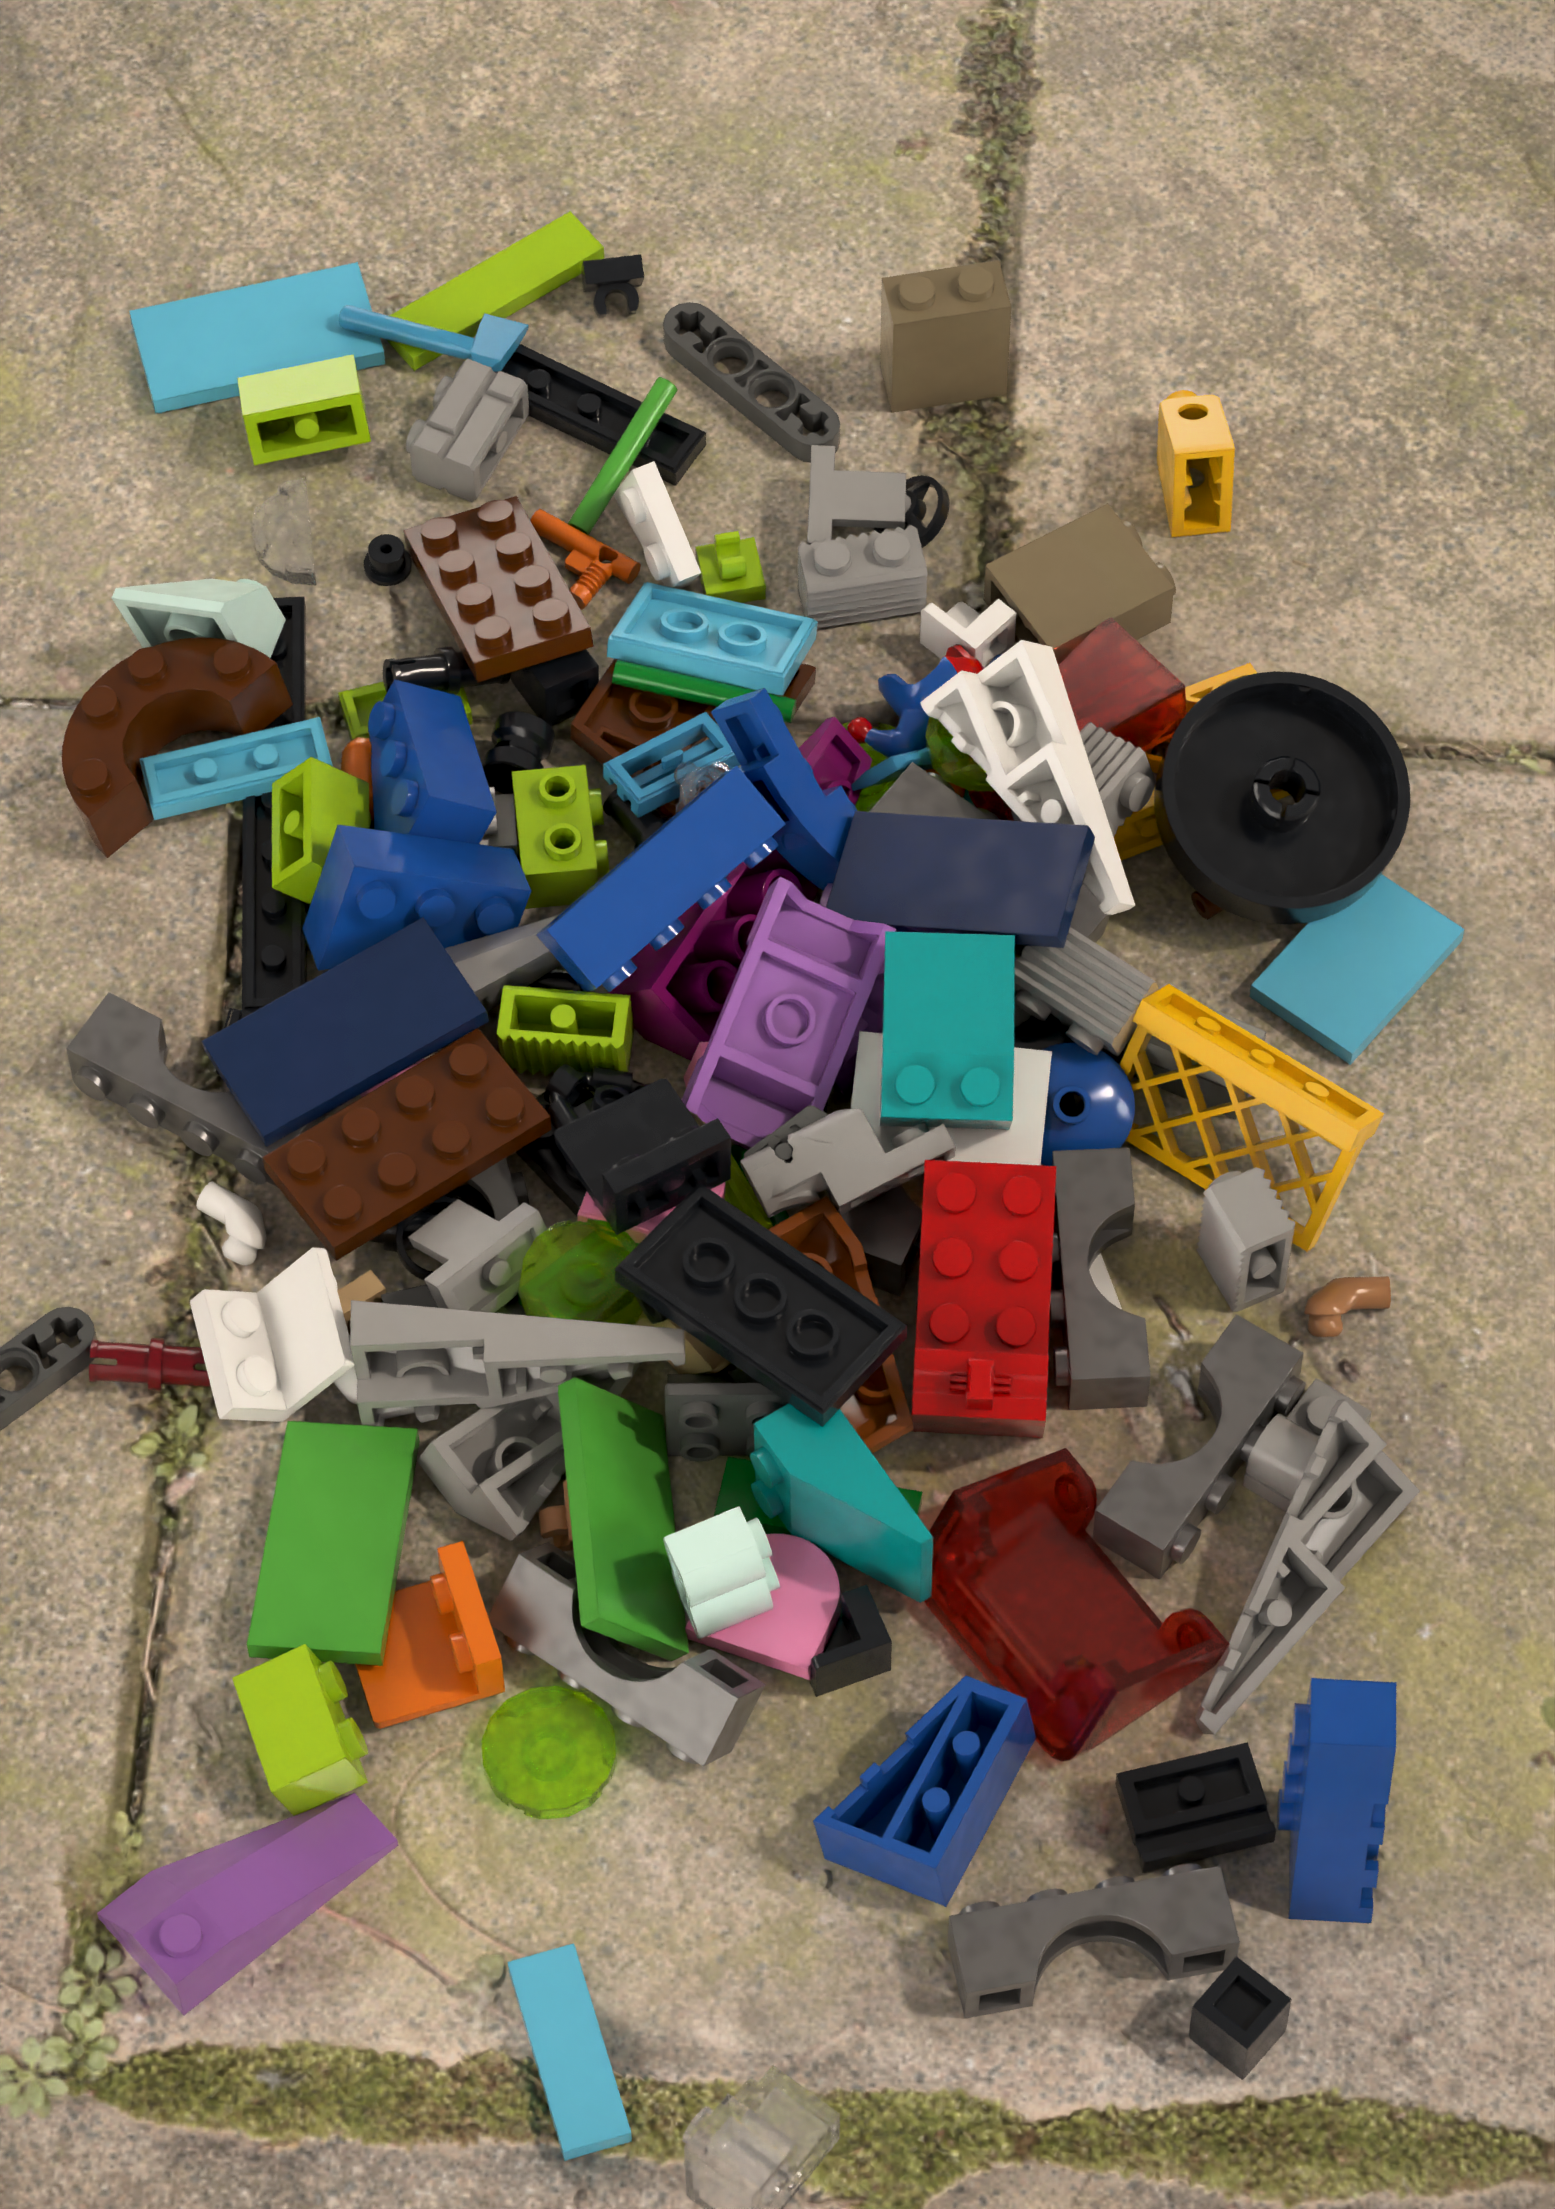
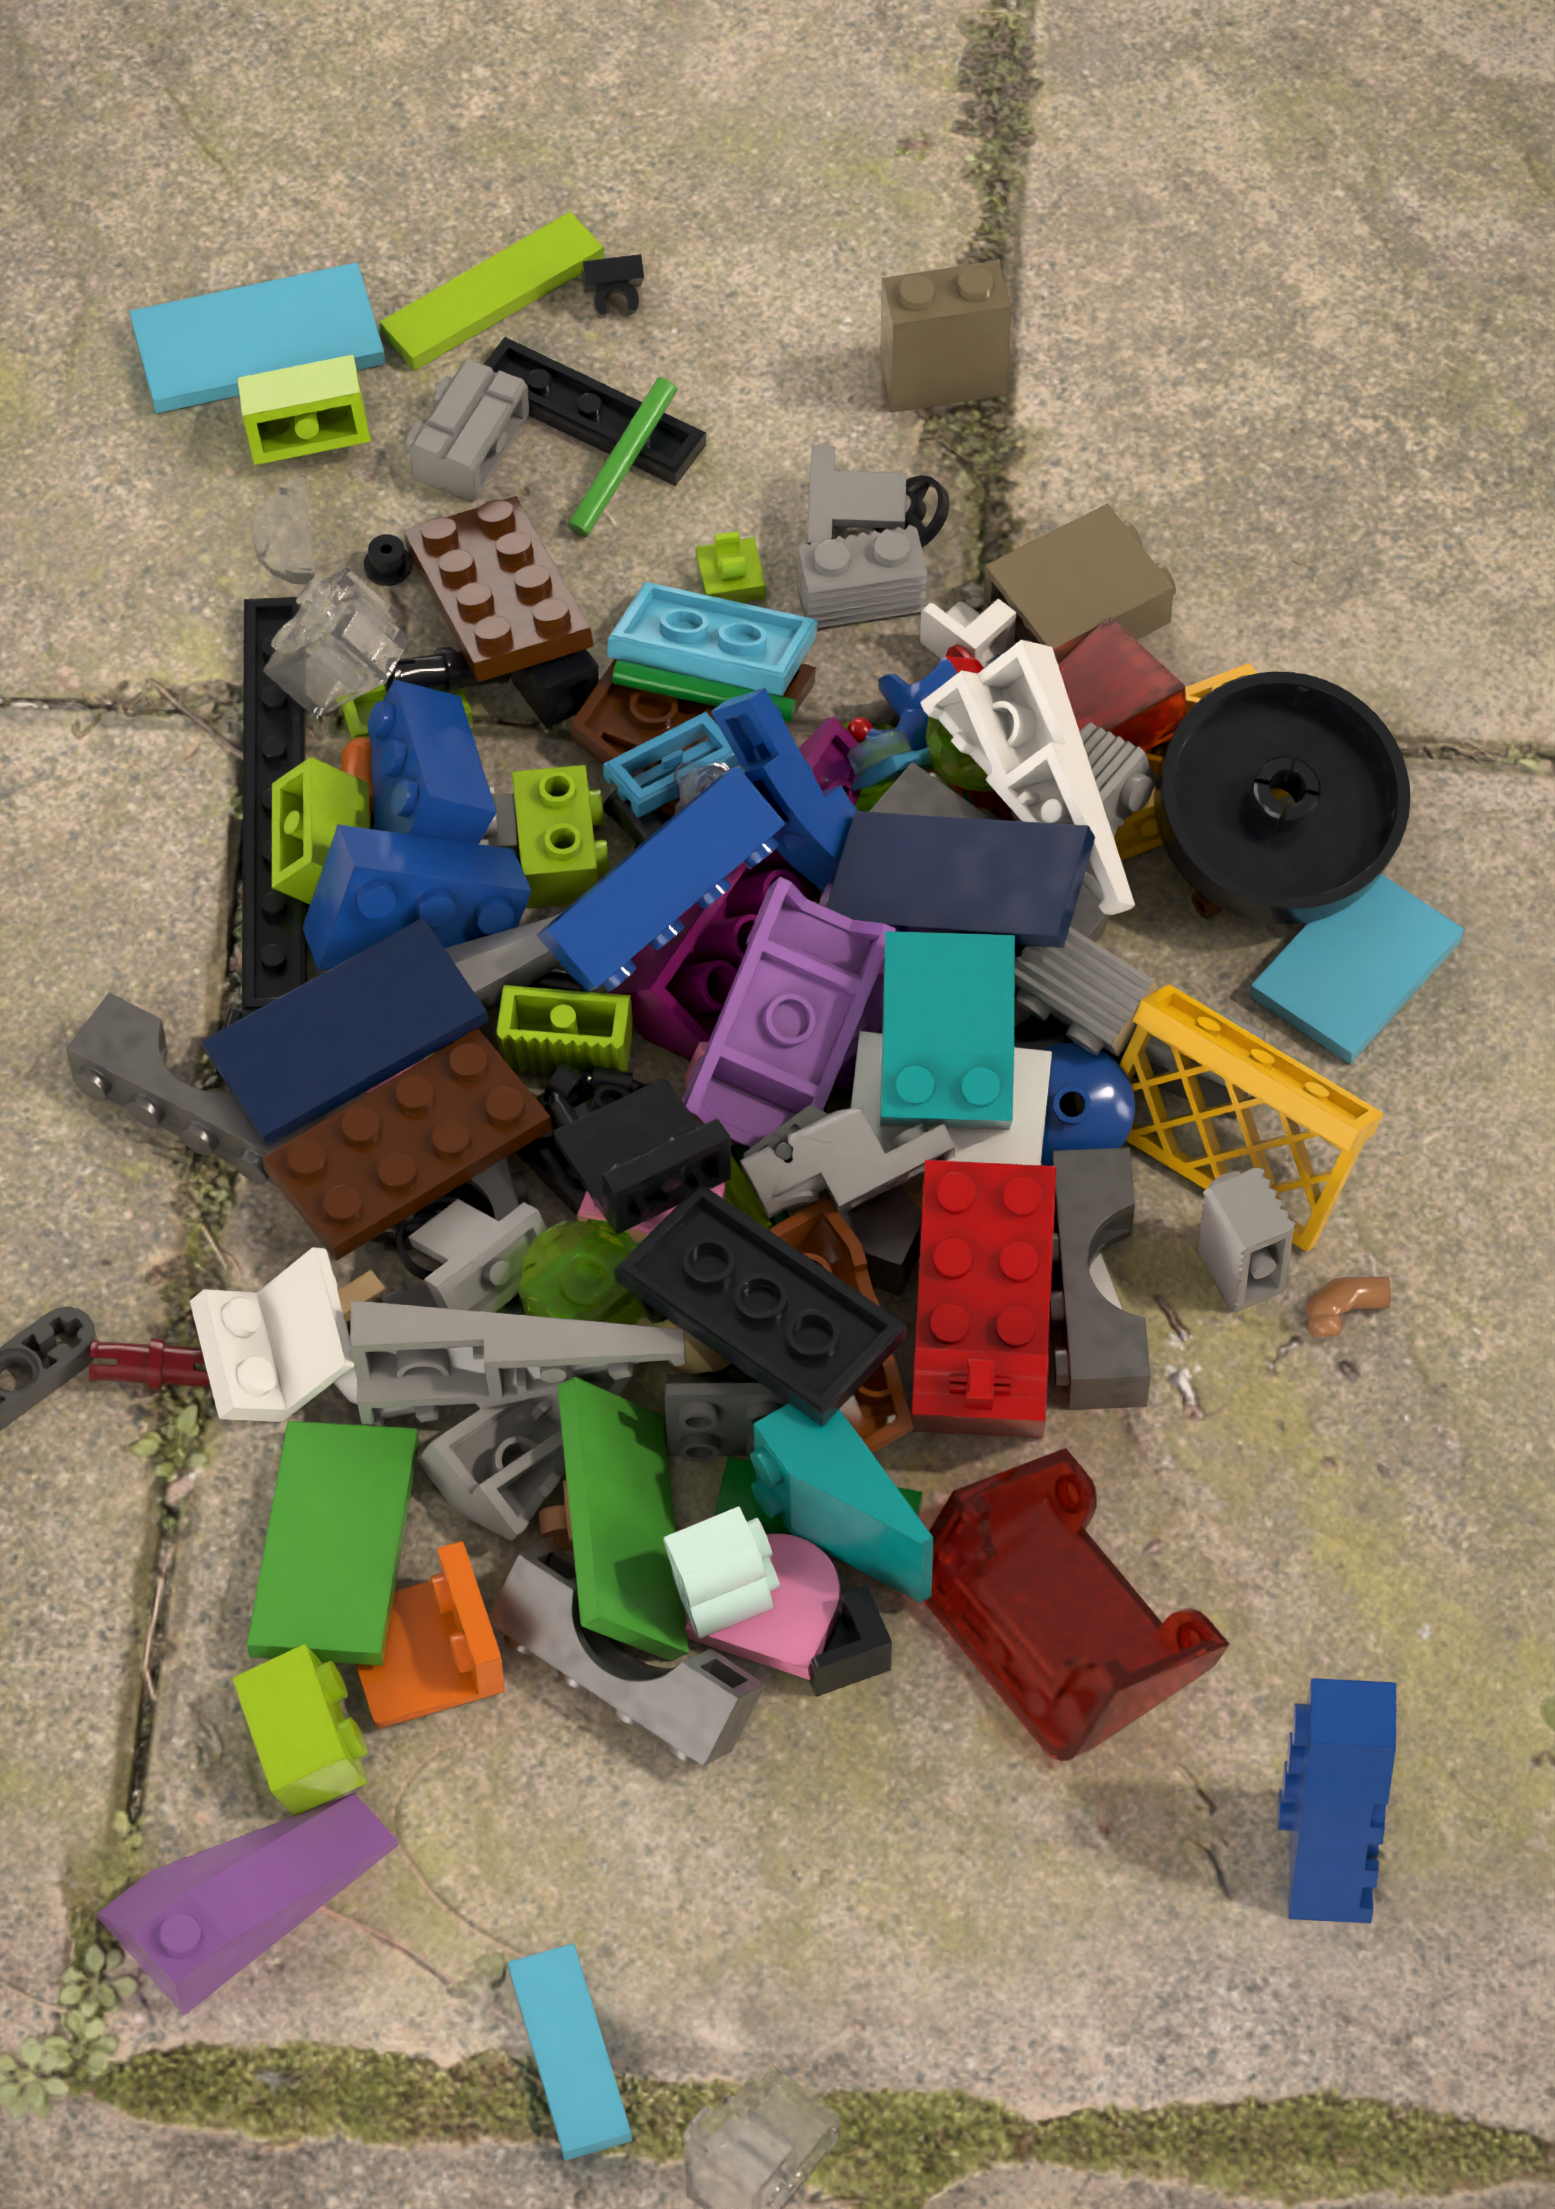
(150, 703): reddish brown brick -> none
(202, 609): light aqua slope -> none
(229, 767): medium azure tile -> none
(241, 1219): white arm -> none
(336, 643): none -> clear brick
(492, 346): dark azure piece -> none
(519, 745): black wheel -> none
(549, 1752): clear neon green tile -> none
(585, 557): orange hose -> none
(657, 527): white wing -> none
(745, 386): dark grey beam -> none
(877, 749): none -> clear light blue tile
(935, 1795): blue wedge -> none
(1157, 1507): flat silver arch -> none
(1172, 1919): flat silver arch -> none
(1195, 436): yellow torso -> none
(1195, 1807): black plate -> none
(1239, 2018): black panel -> none
(1288, 1443): light grey plate -> none
(1332, 1521): light grey wedge -> none

